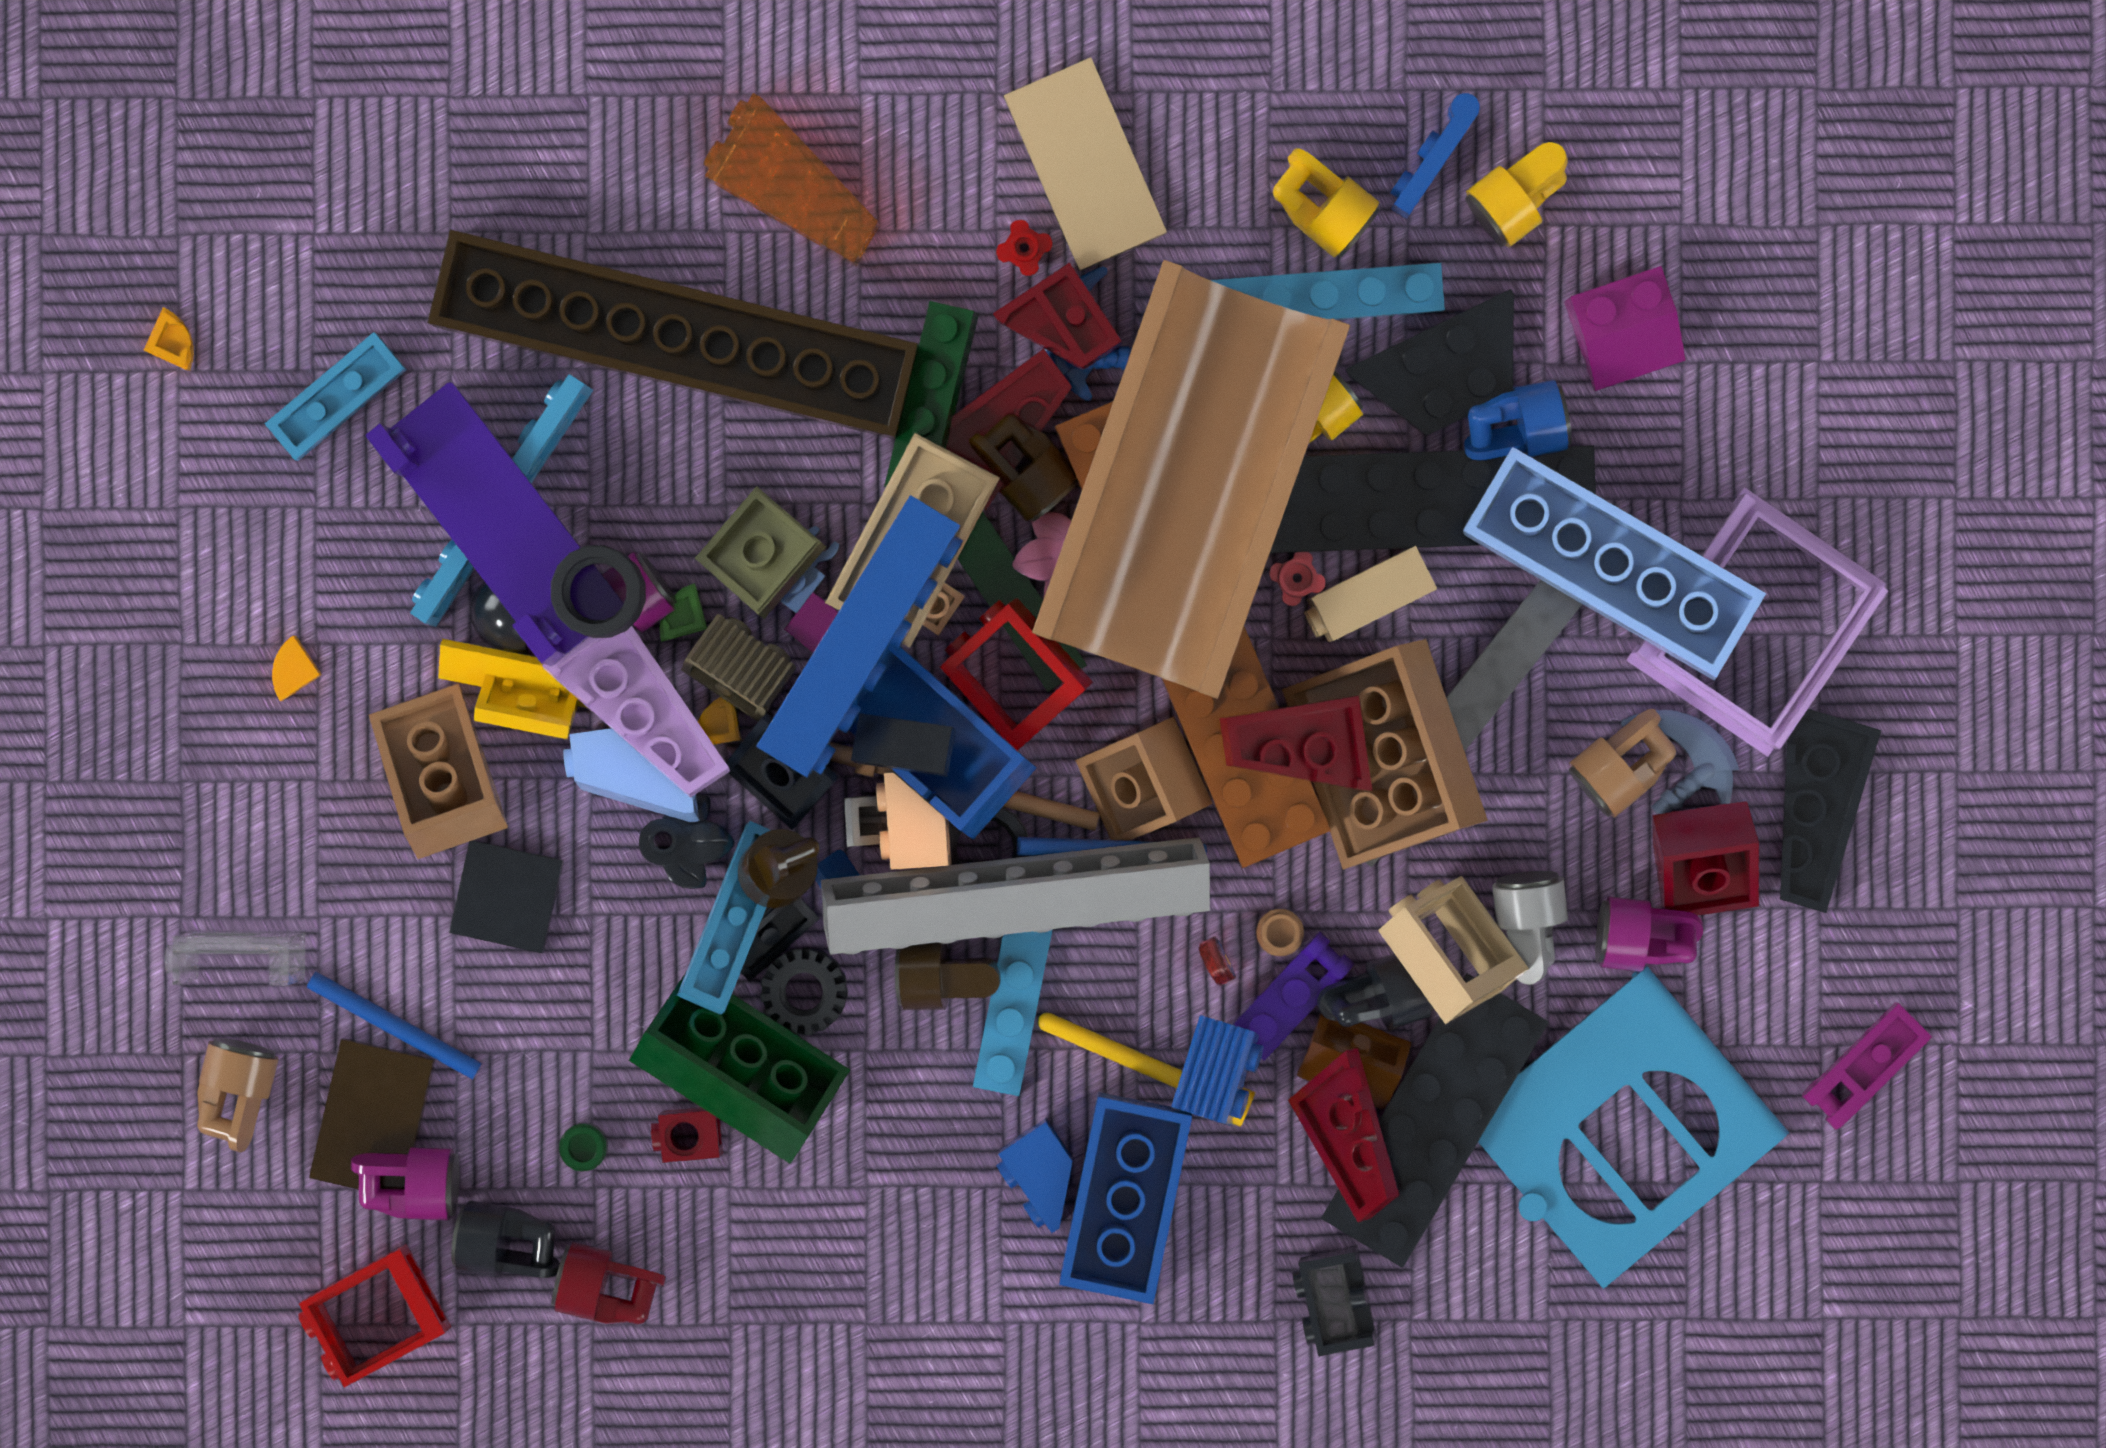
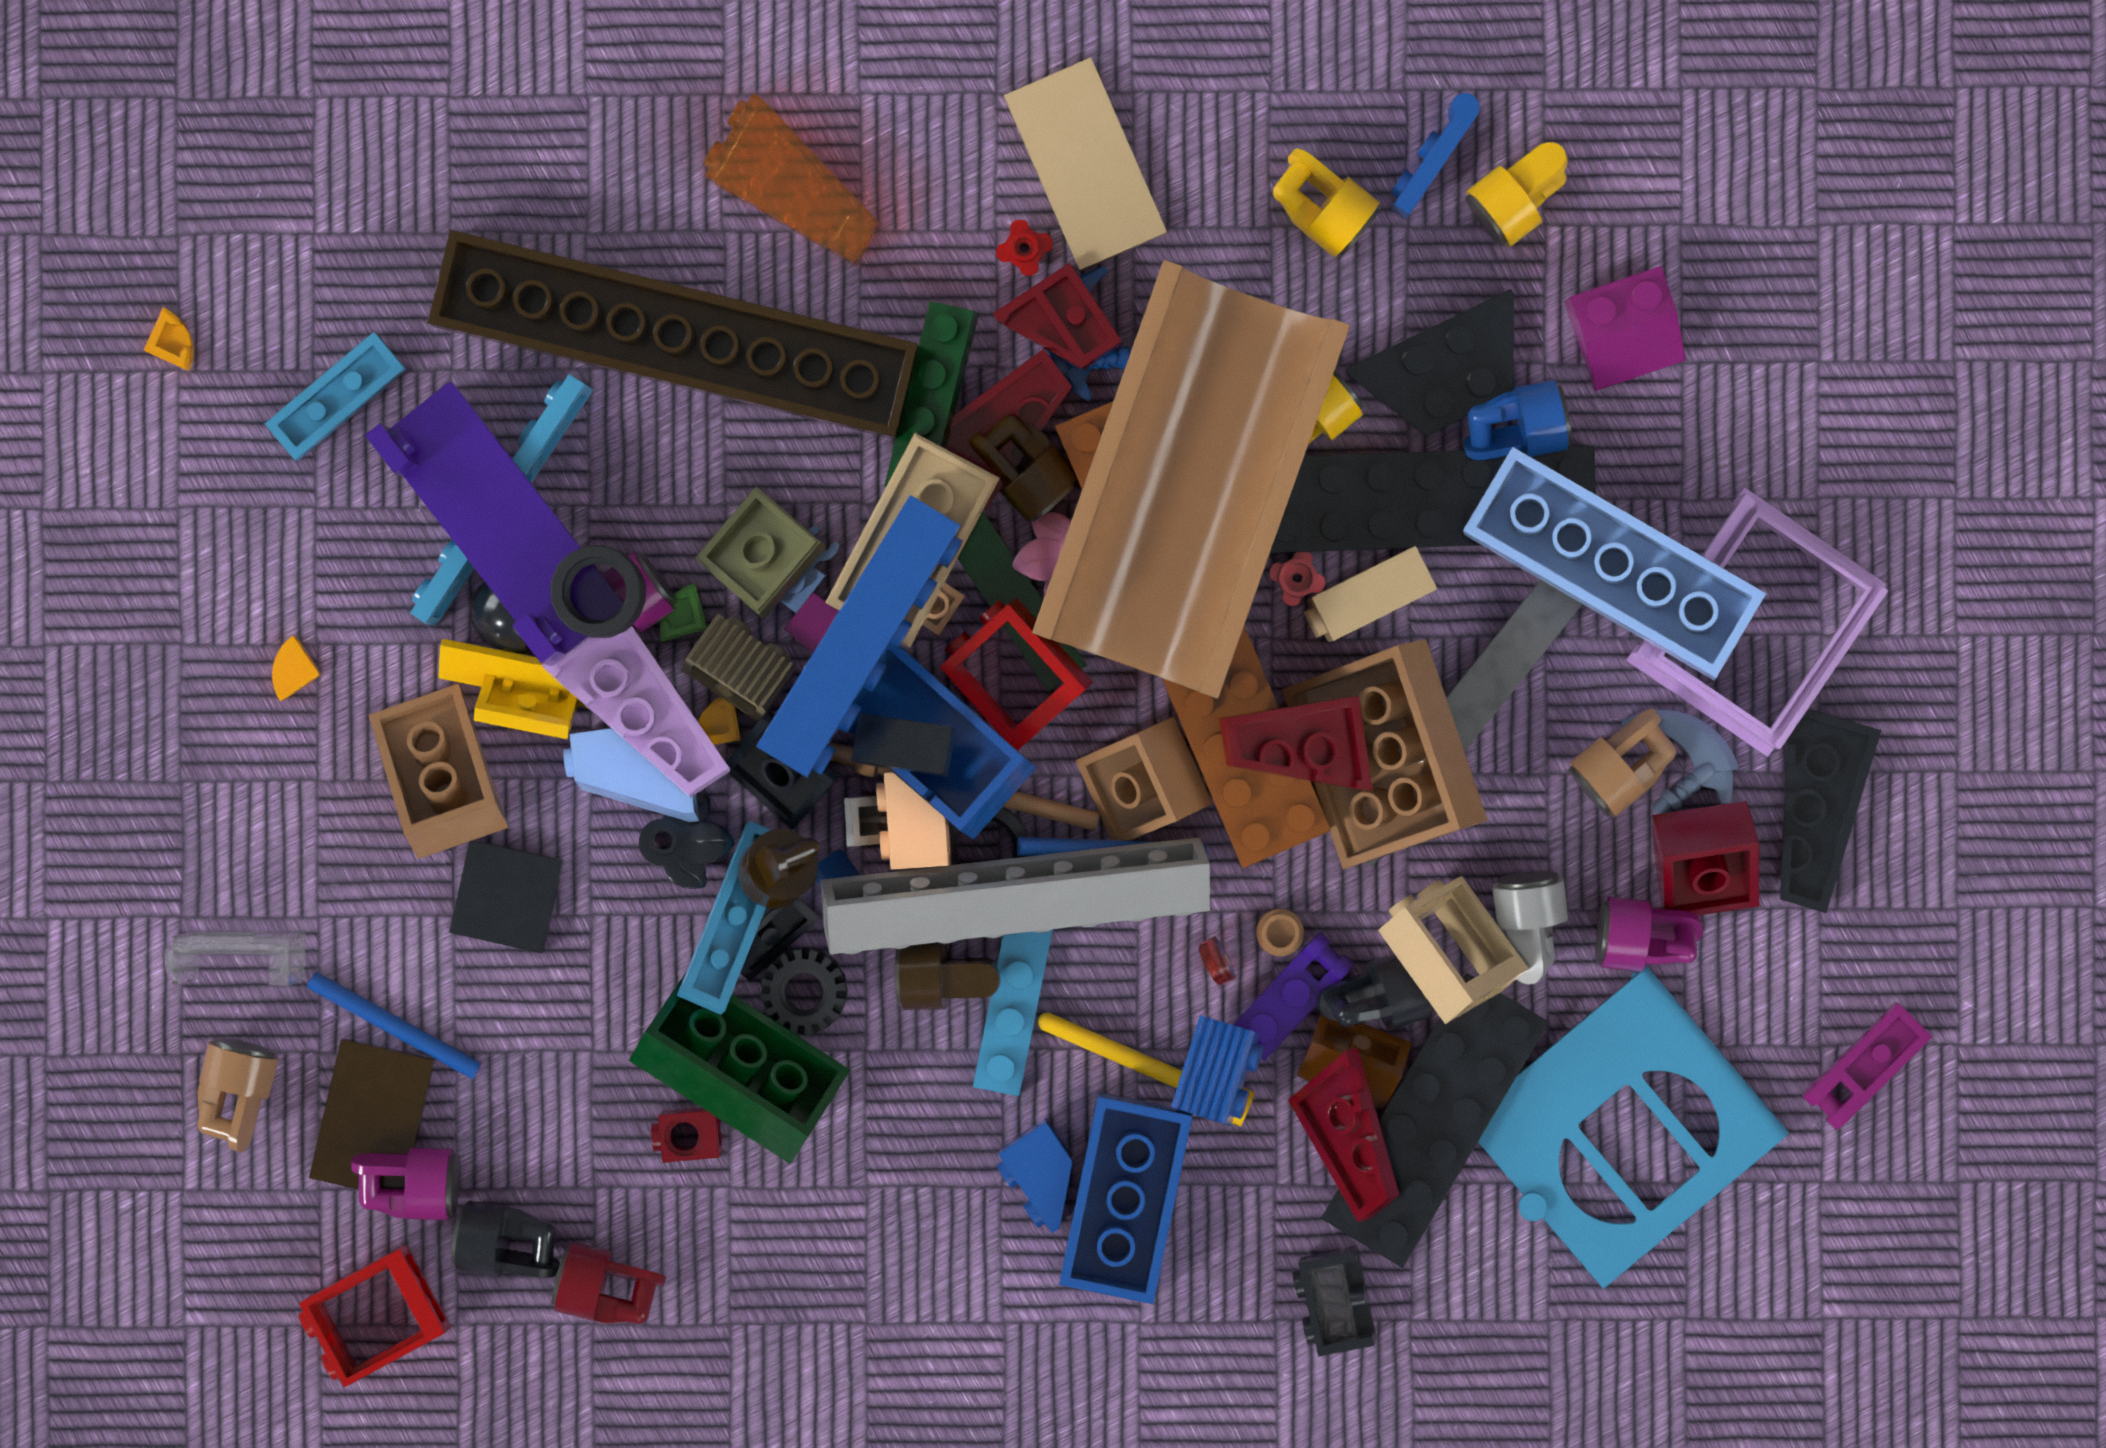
(583, 1146): dark green tile -> none
(1351, 292): dark azure plate -> none

